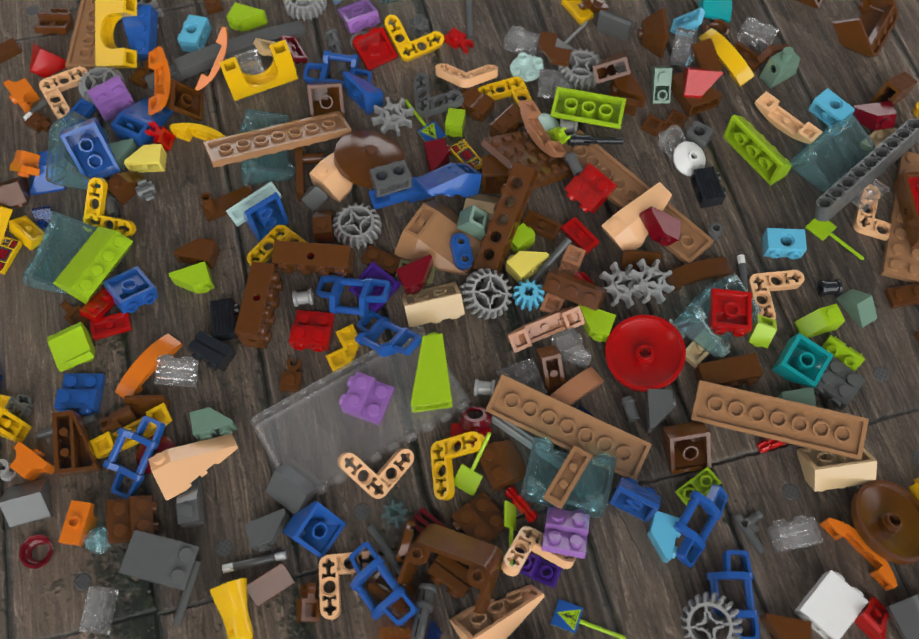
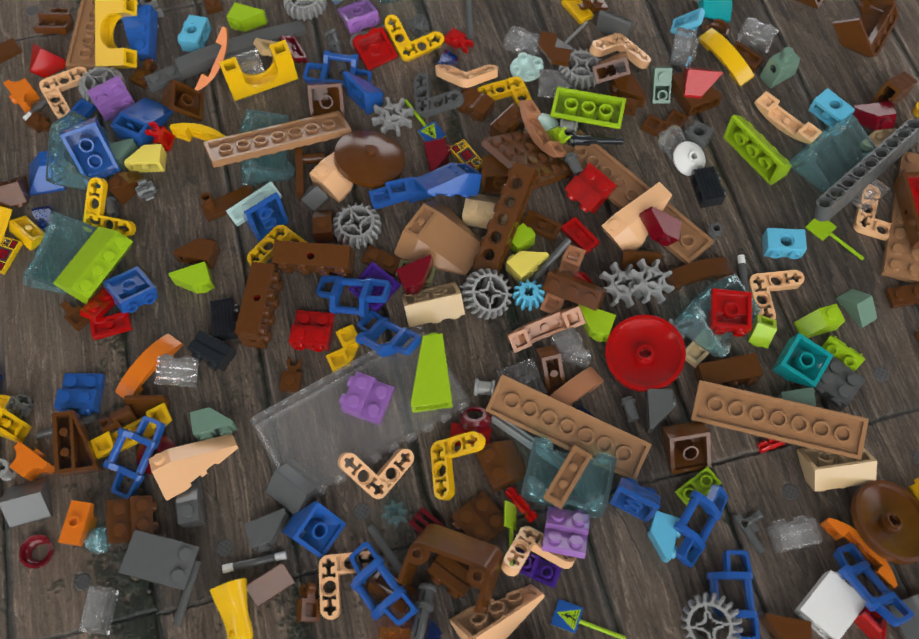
(25, 164): orange brick -> none
(71, 347): lime slope -> none
(162, 80): orange slope -> none
(303, 297): light grey bush -> none
(392, 182): dark grey brick -> none
(404, 541): reddish brown tile -> none
(447, 58): none -> clear blue slope
(455, 122): lime brick -> none
(461, 250): blue plate -> none
(466, 477): lime piece -> none
(473, 222): sand green slope -> none
(620, 43): none -> light nougat beam
(654, 32): reddish brown slope -> none
(707, 55): reddish brown slope -> none
(771, 51): reddish brown plate -> none
(829, 287): black bush -> none
(872, 603): none -> blue bar

